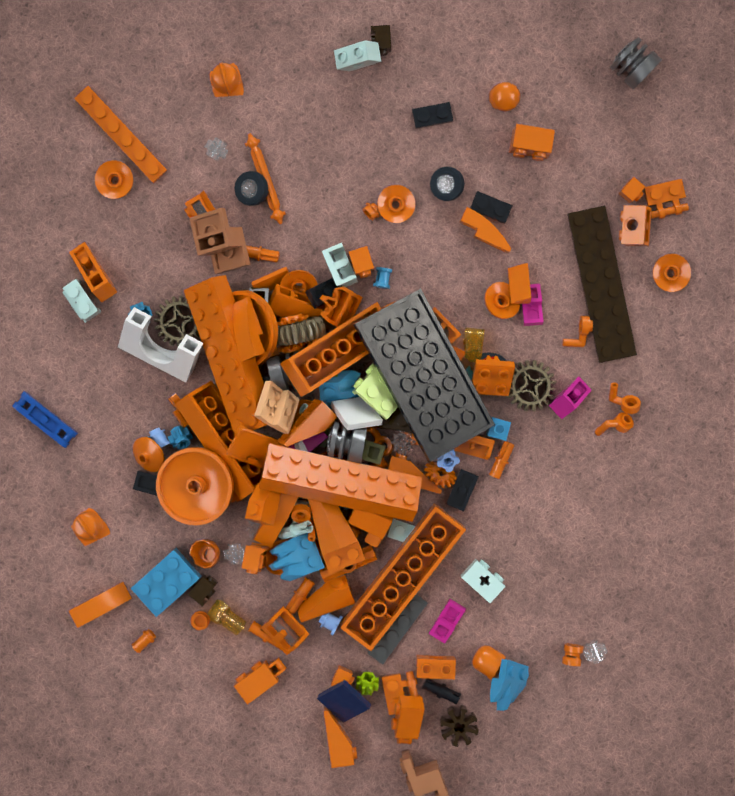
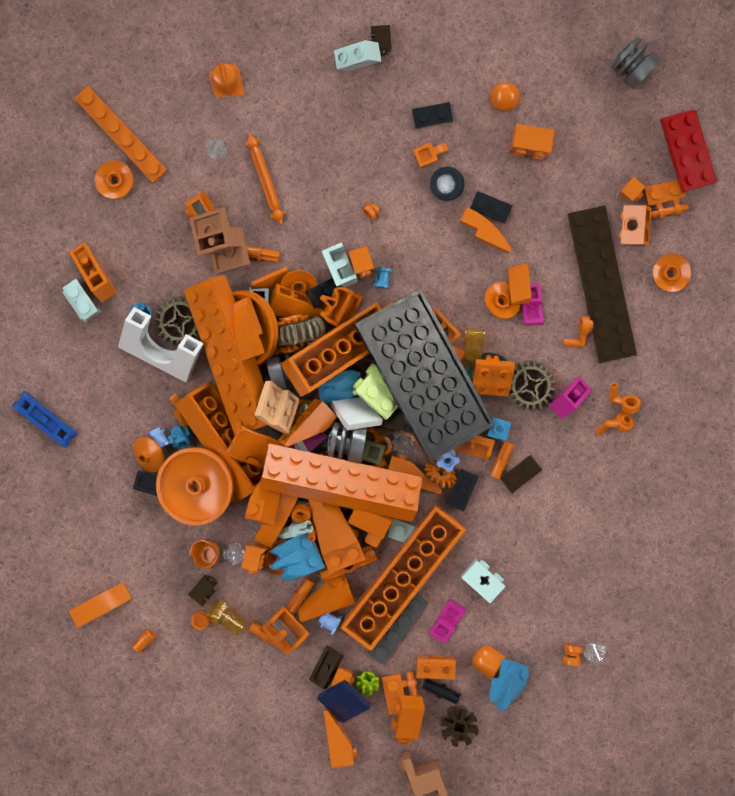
(89, 527): orange piece -> none
(166, 582): dark azure brick -> none
(251, 188): black wheel -> none
(258, 680): orange brick -> none
(326, 667): none -> dark brown plate
(403, 197): orange dish -> none
(428, 154): none -> orange plate
(521, 474): none -> dark brown plate
(688, 151): none -> red plate

